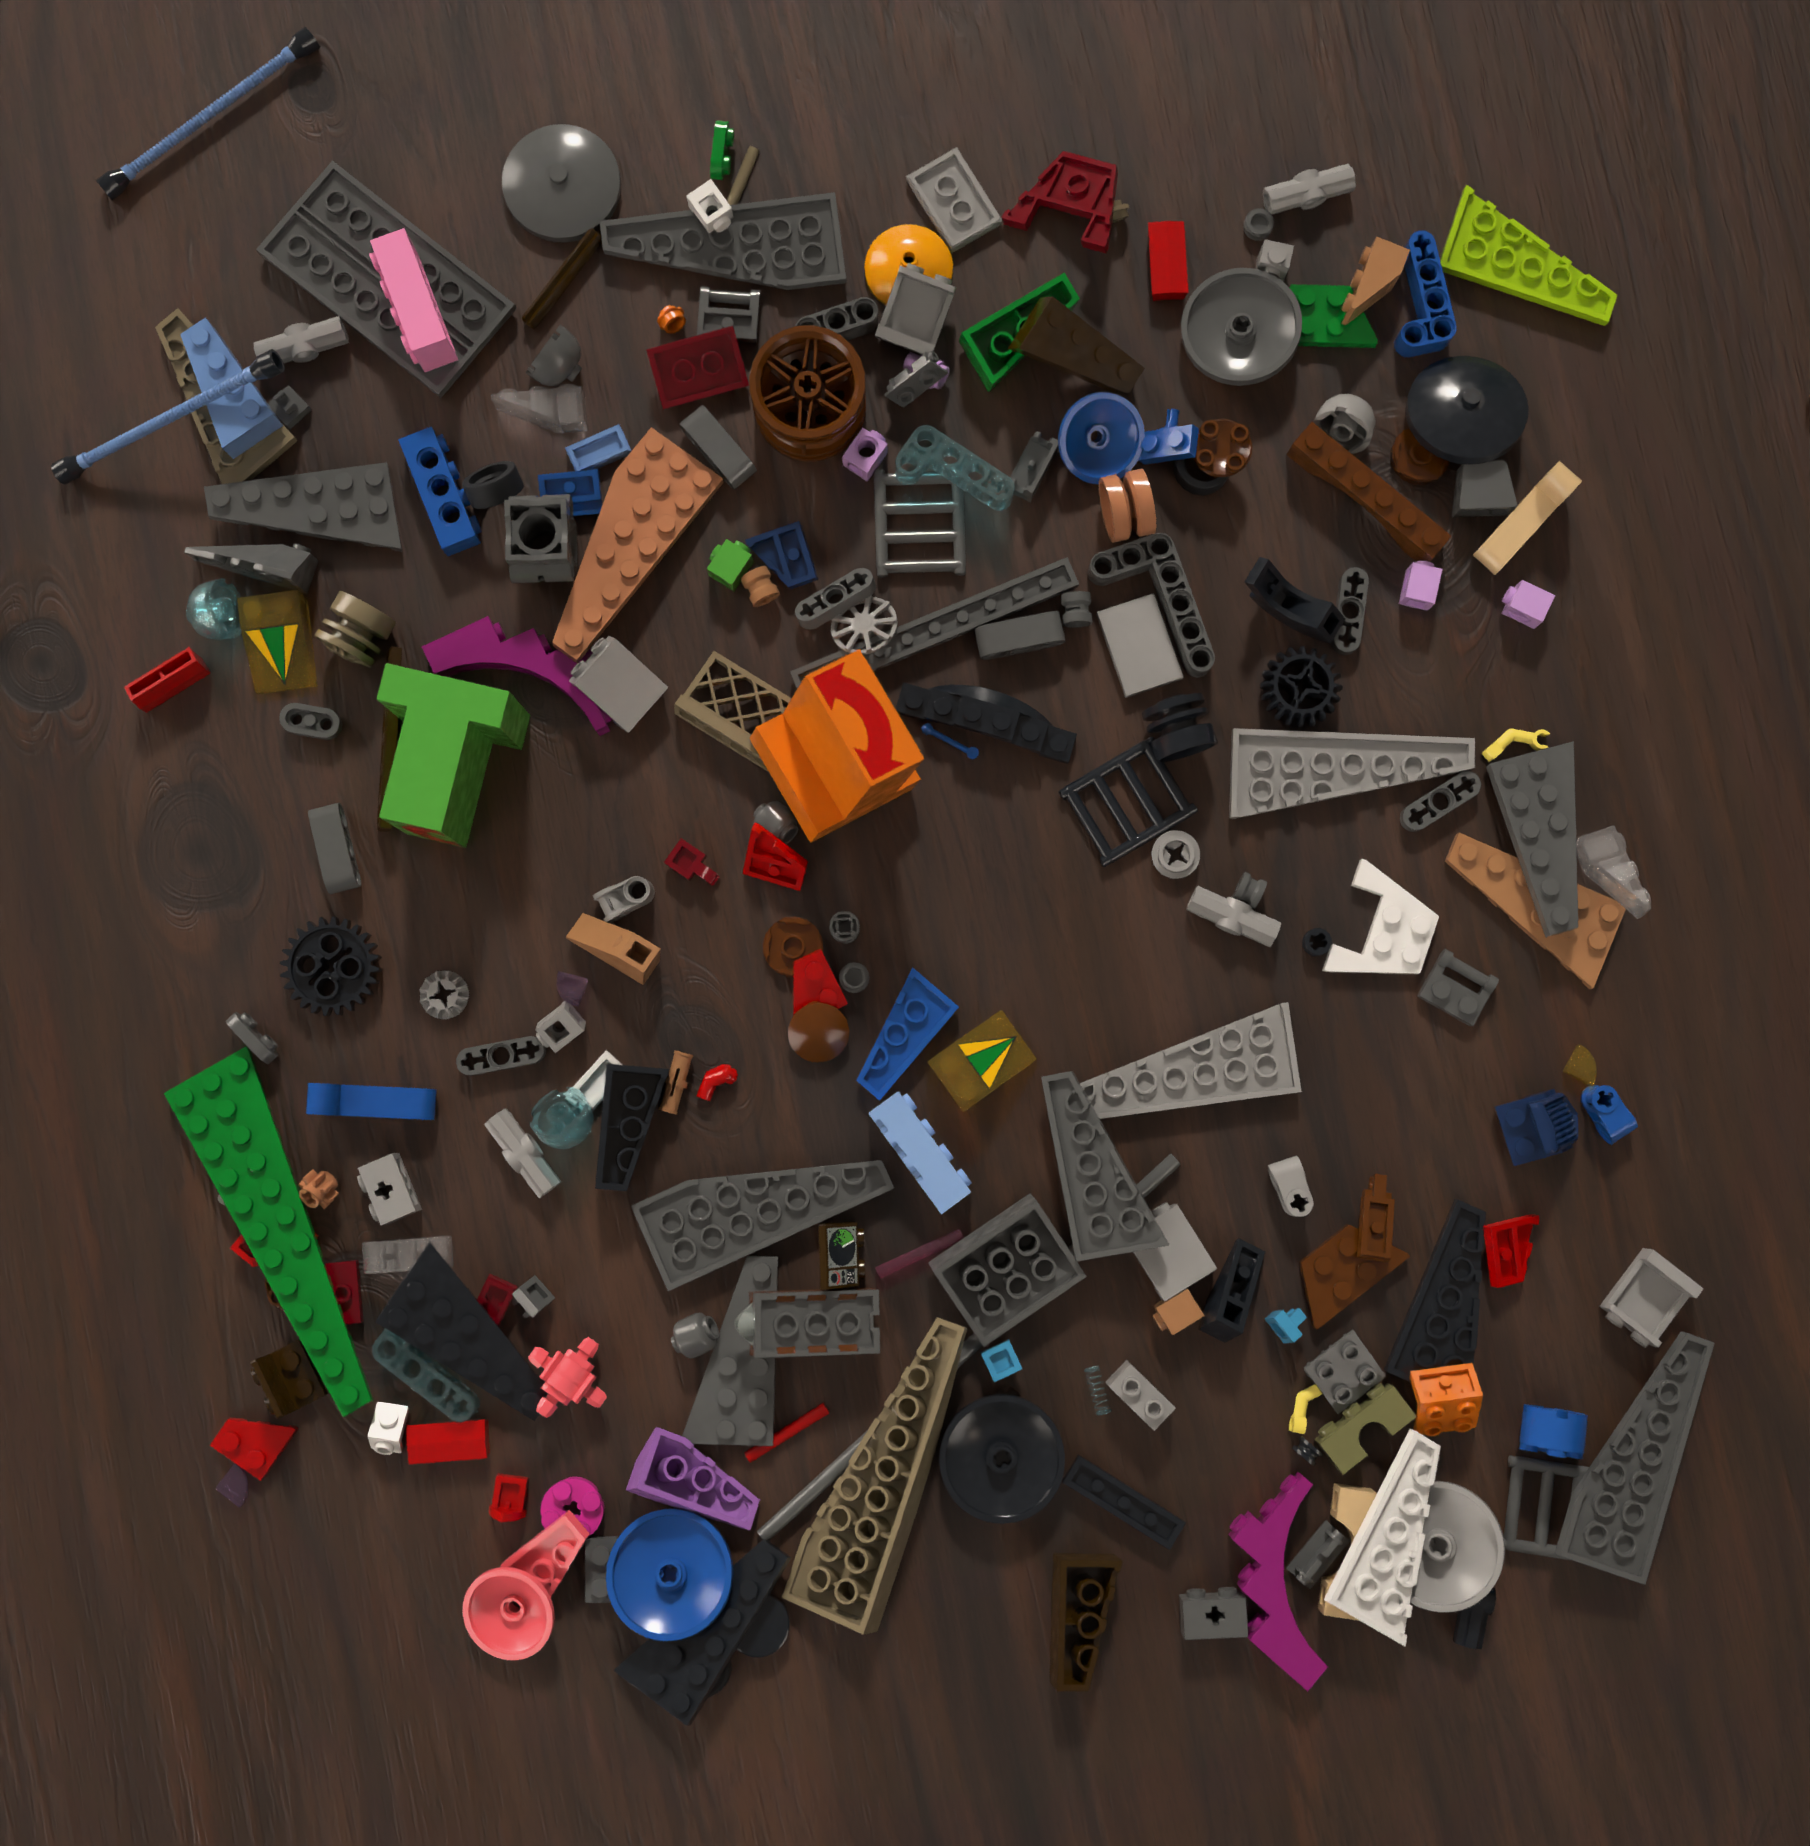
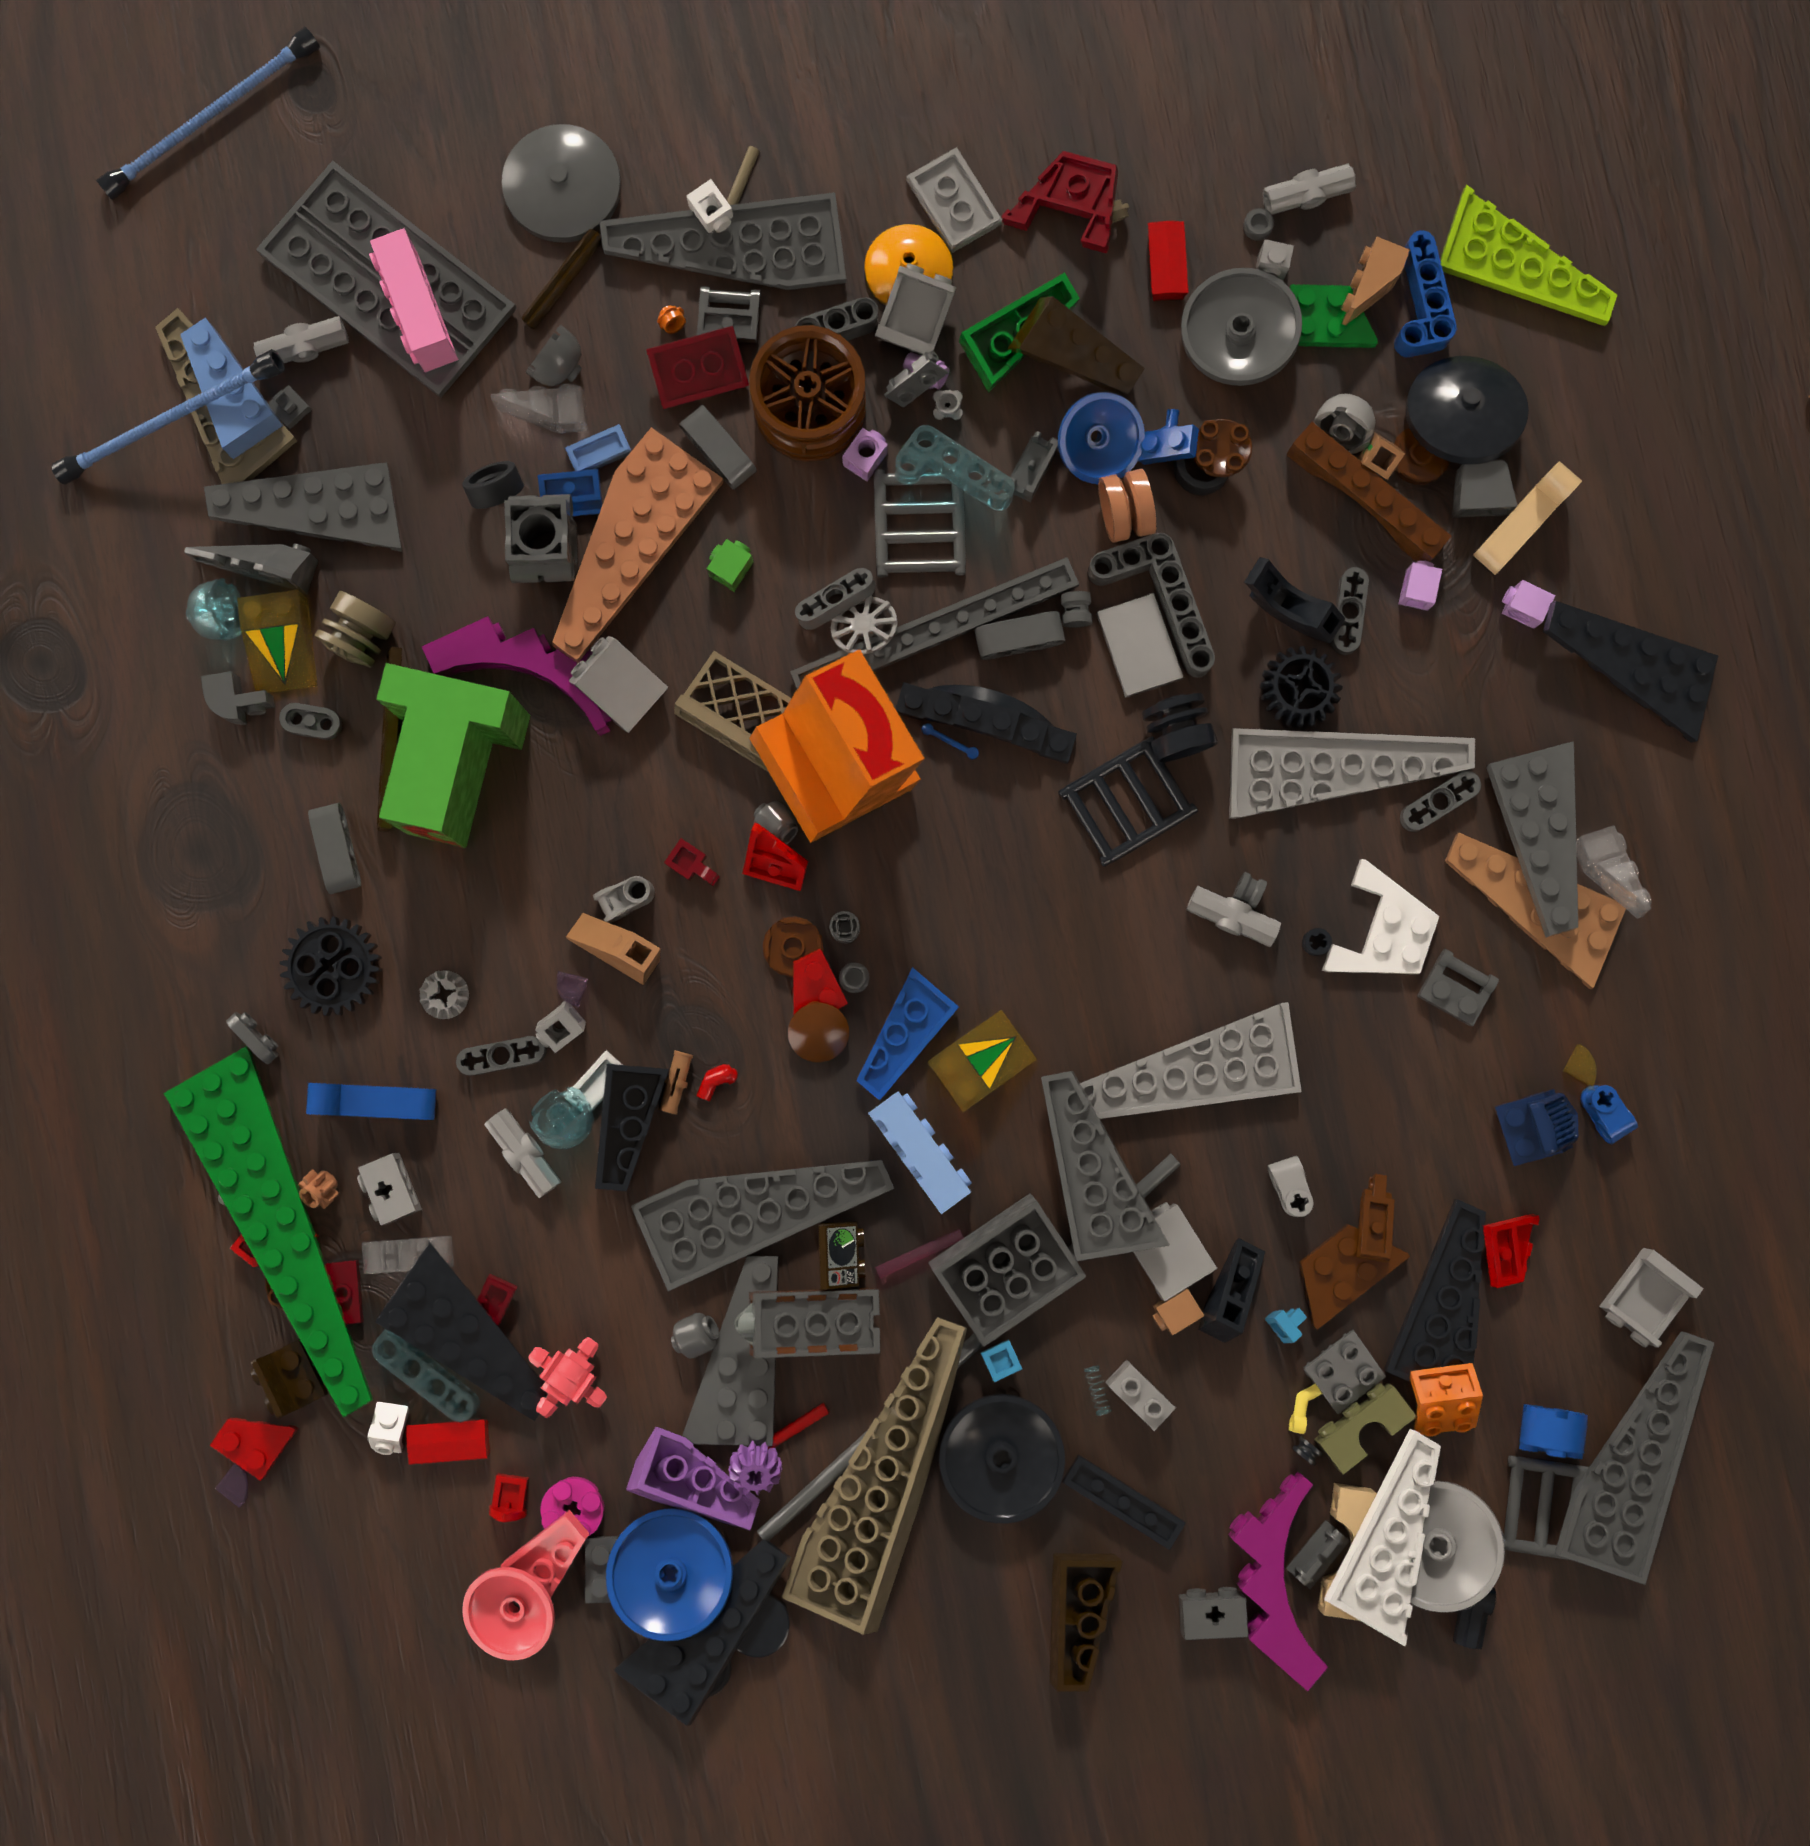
(167, 680): red piece -> none
(226, 699): none -> dark grey brick
(418, 450): blue brick -> none
(532, 1297): dark grey tile -> none
(720, 162): green plate -> none
(755, 1468): none -> medium lavender gear
(760, 586): medium nougat wheel -> none
(786, 554): dark blue wing -> none
(944, 397): none -> light grey plate
(1189, 853): light grey gear -> none
(1381, 456): none -> medium nougat brick
(1511, 735): light yellow arm -> none
(1645, 666): none -> black wing

